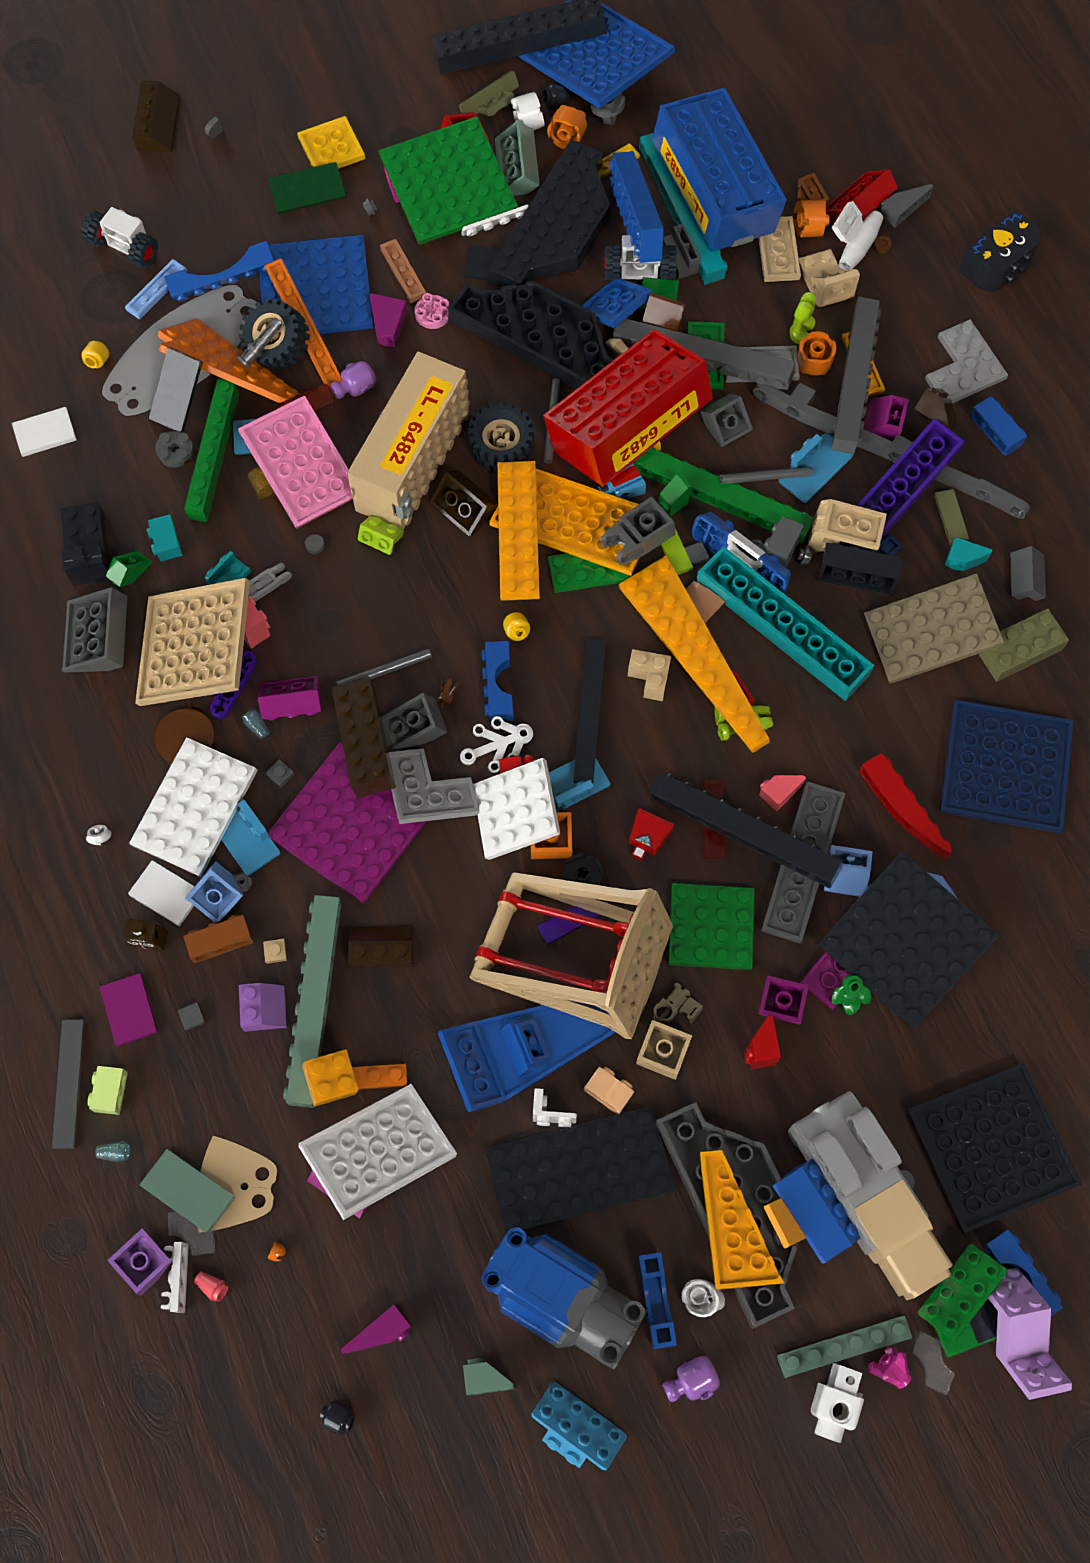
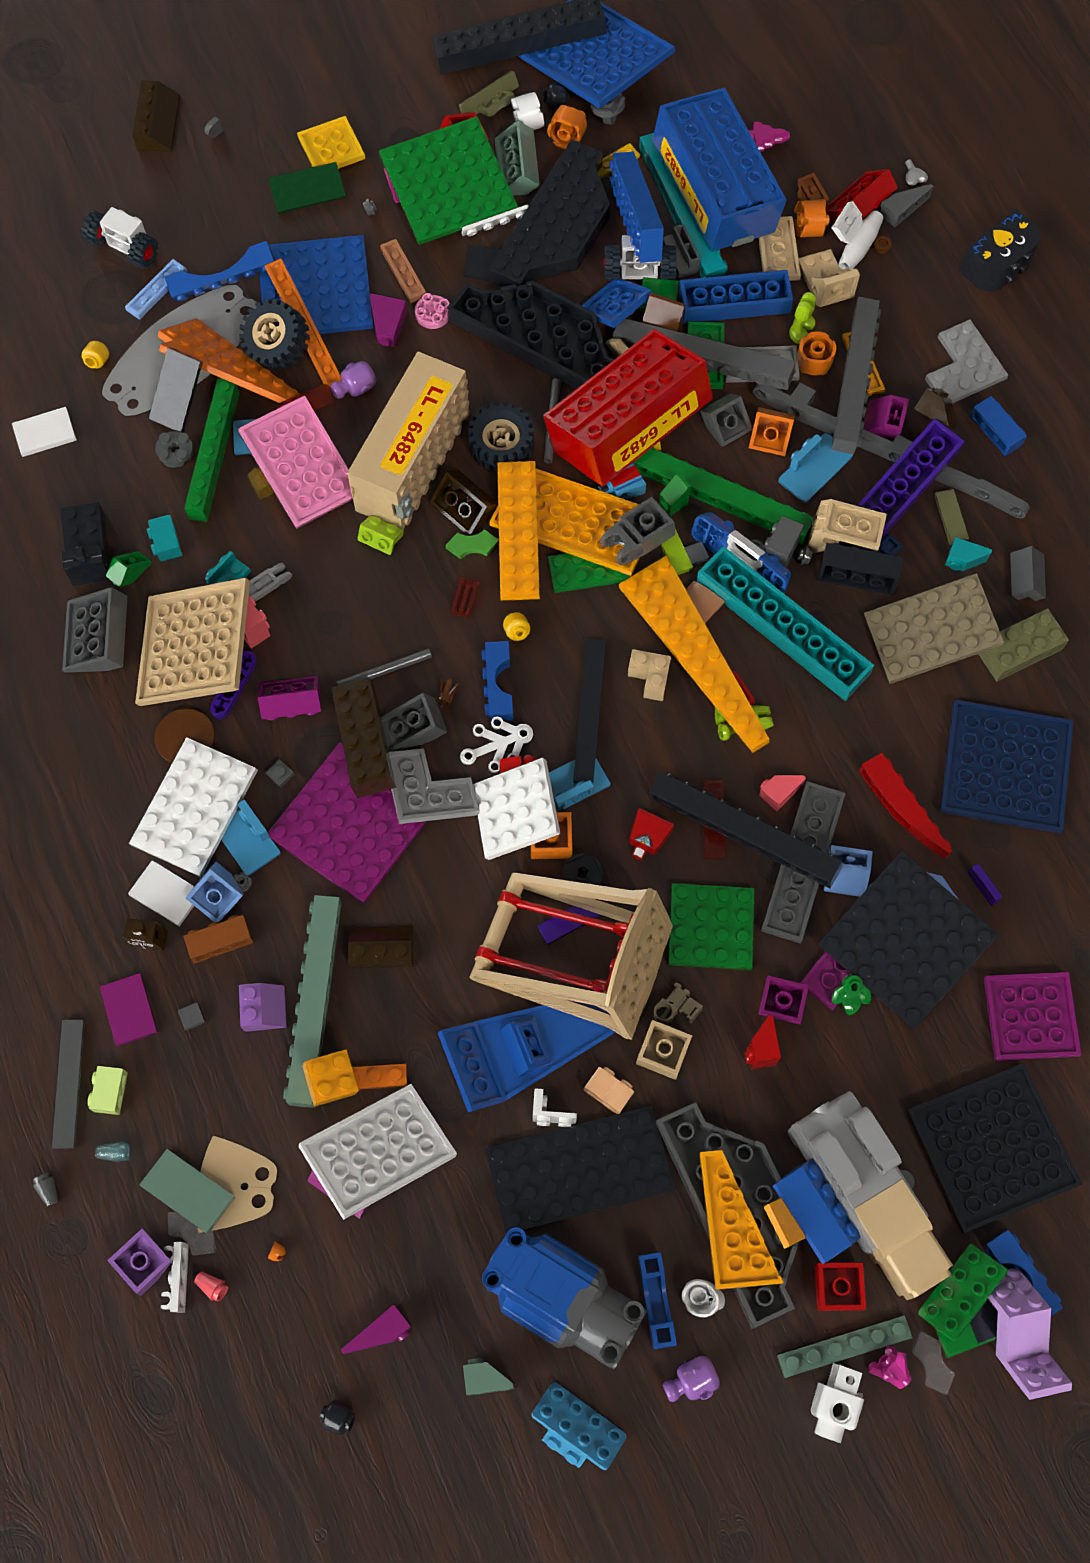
(46, 1188): none -> dark grey cone
(98, 834): white hat -> none
(253, 722): clear light blue cone -> none
(254, 349): flat silver pin -> none
(275, 951): tan plate -> none
(314, 544): dark grey tile -> none
(468, 584): none -> clear red tile
(480, 543): none -> bright green tile
(736, 296): none -> blue brick
(766, 136): none -> dark pink rock
(766, 475): dark grey piece -> none
(771, 431): none -> orange slope
(840, 1287): none -> red brick
(914, 175): none -> light grey rock
(984, 884): none -> dark purple tile
(1032, 1016): none -> magenta plate

